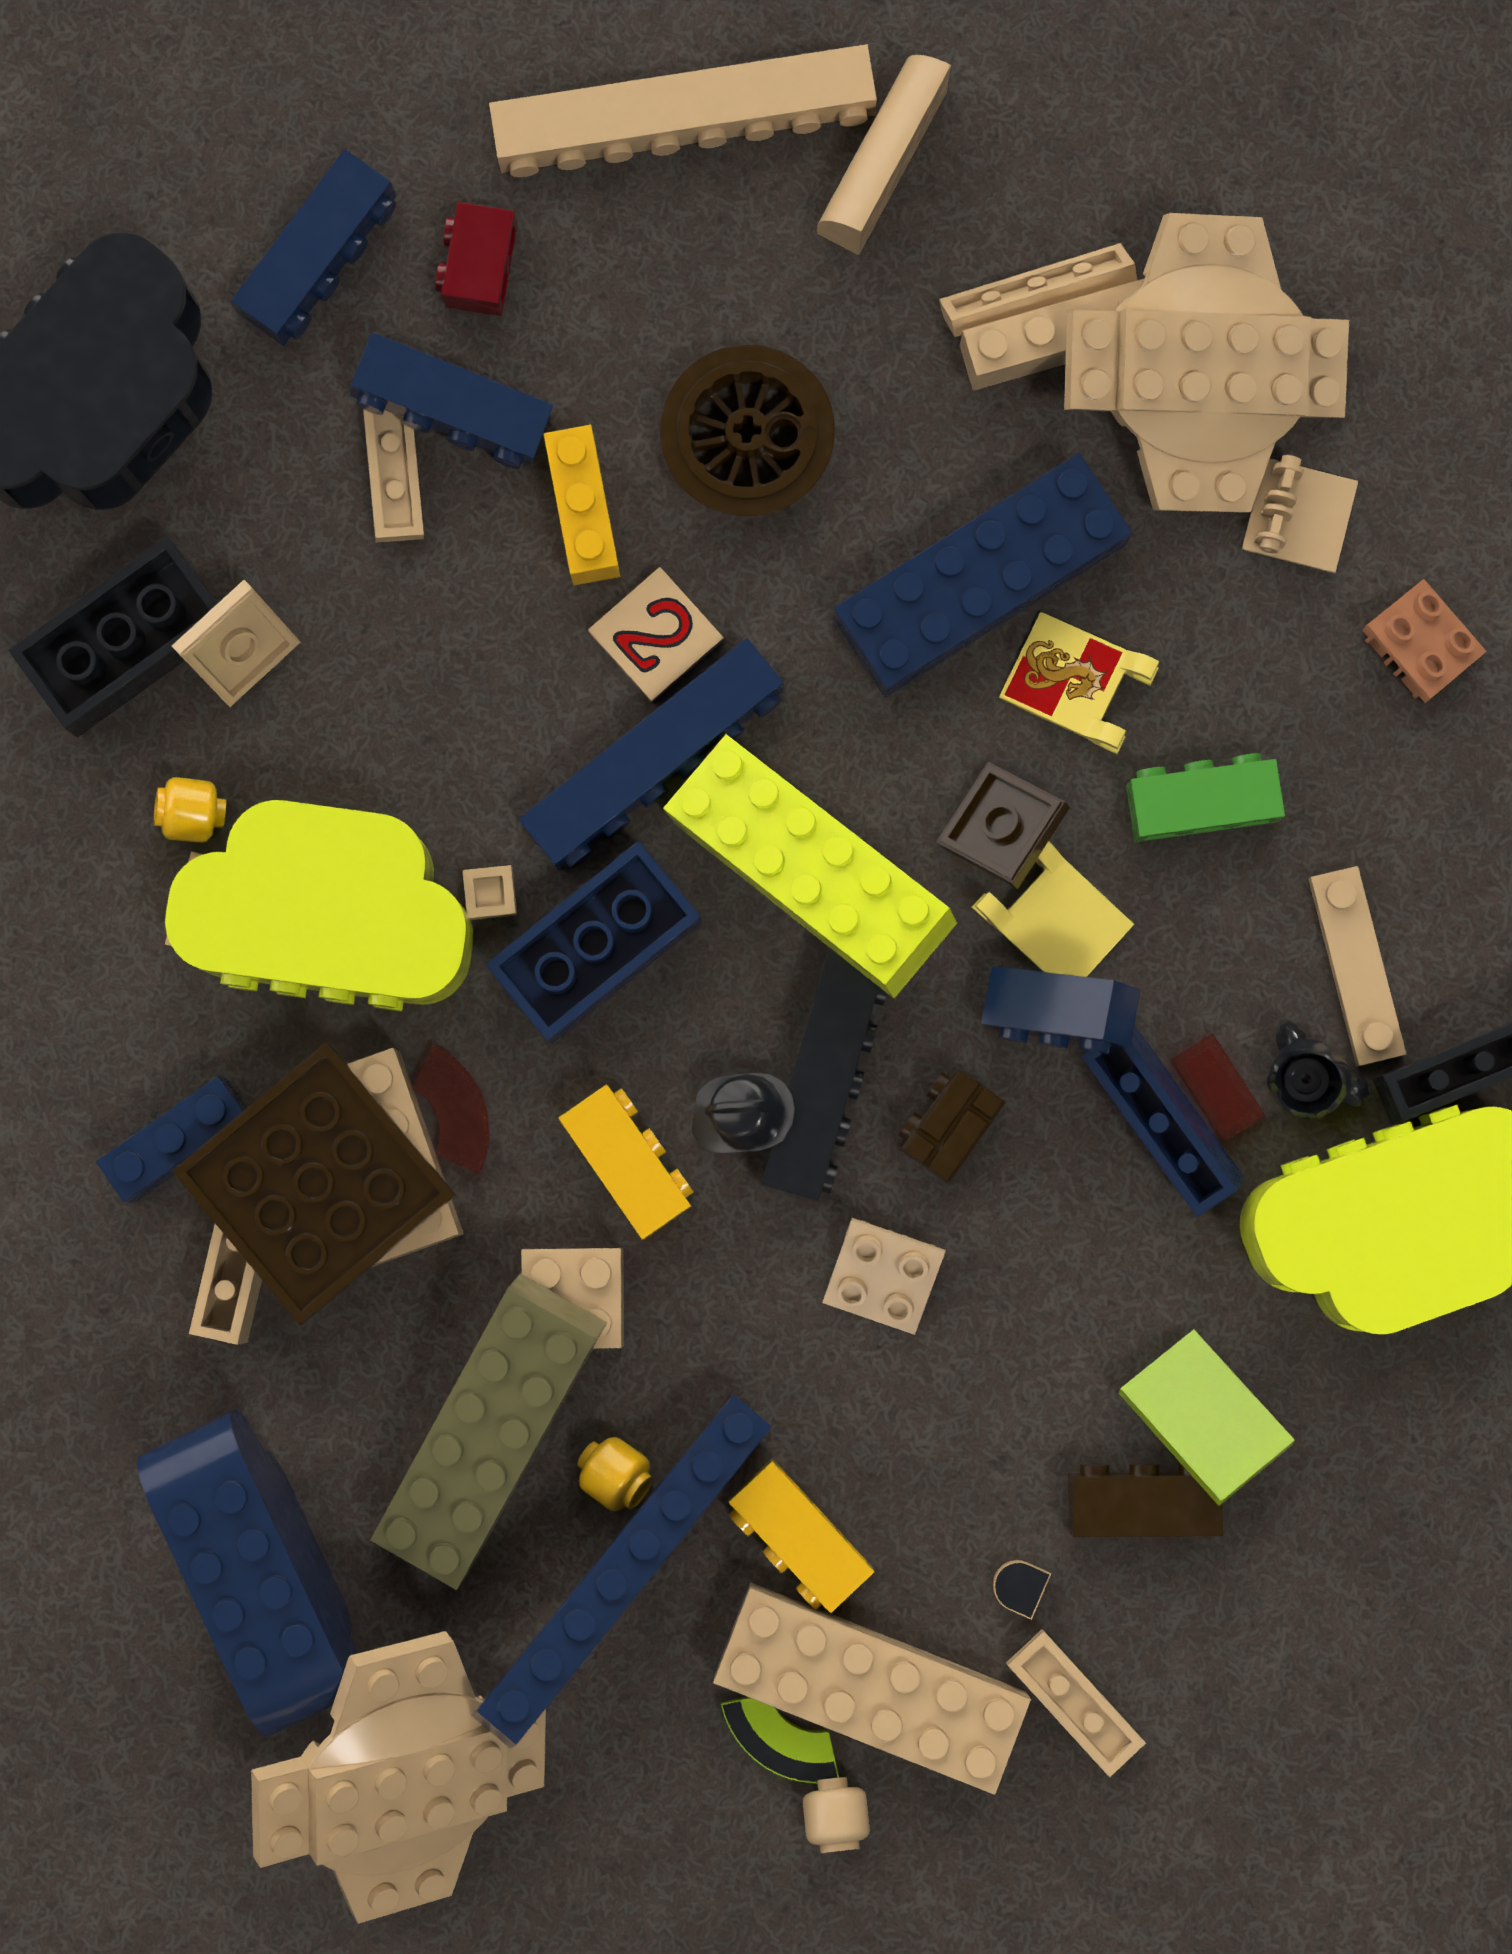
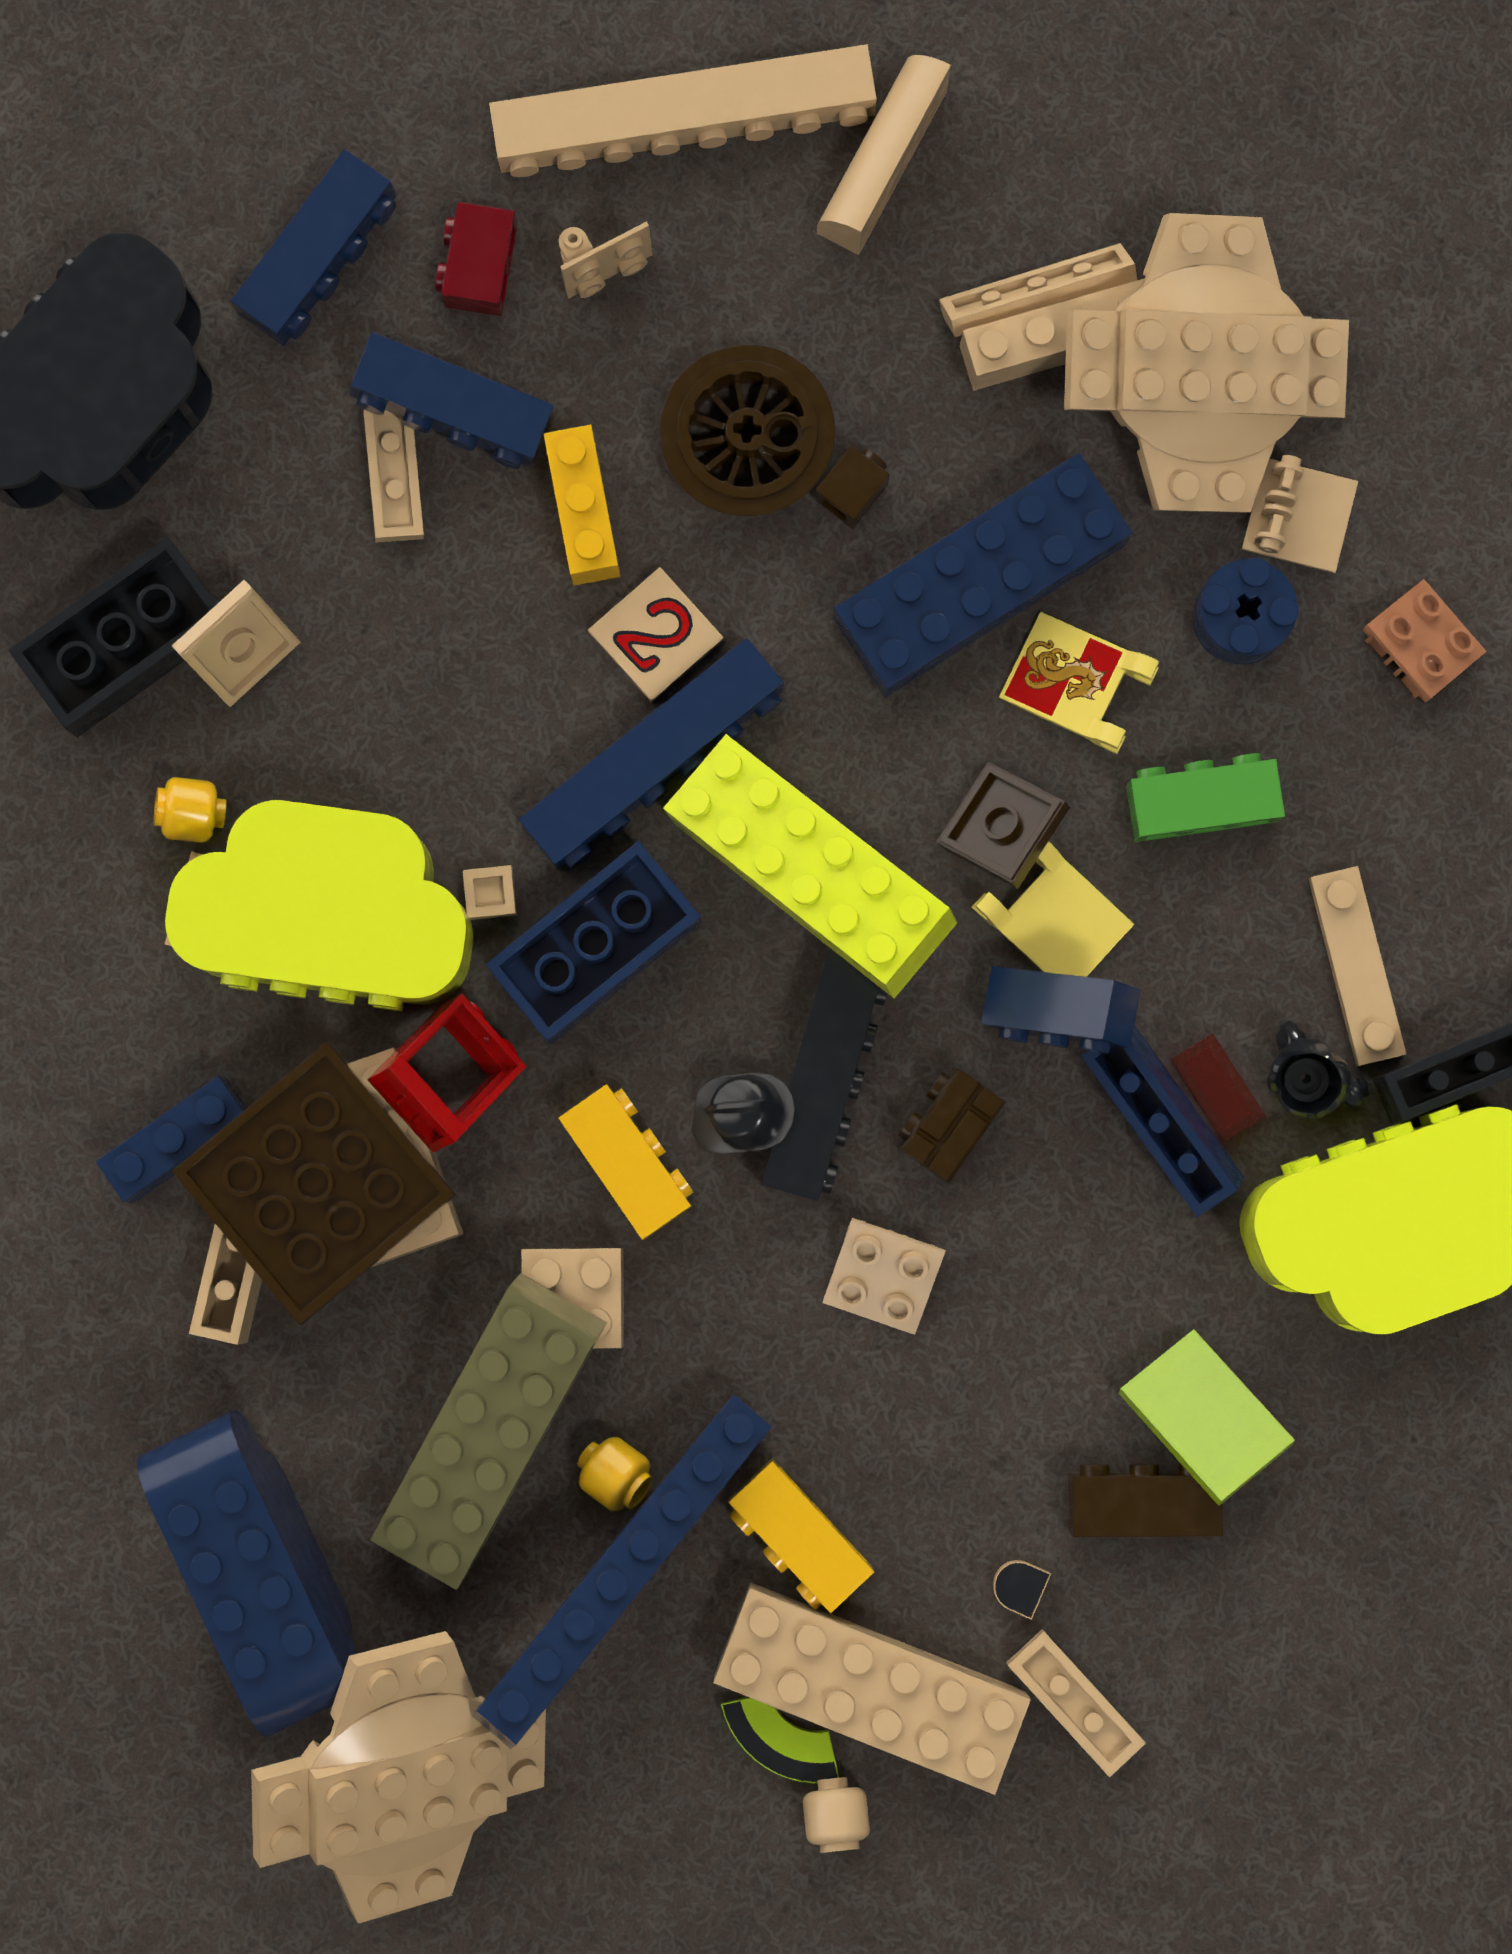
(418, 1102): none -> red window
(458, 1107): clear red tile -> none
(588, 267): none -> tan hinge
(853, 485): none -> dark brown brick
(1242, 585): none -> dark blue brick

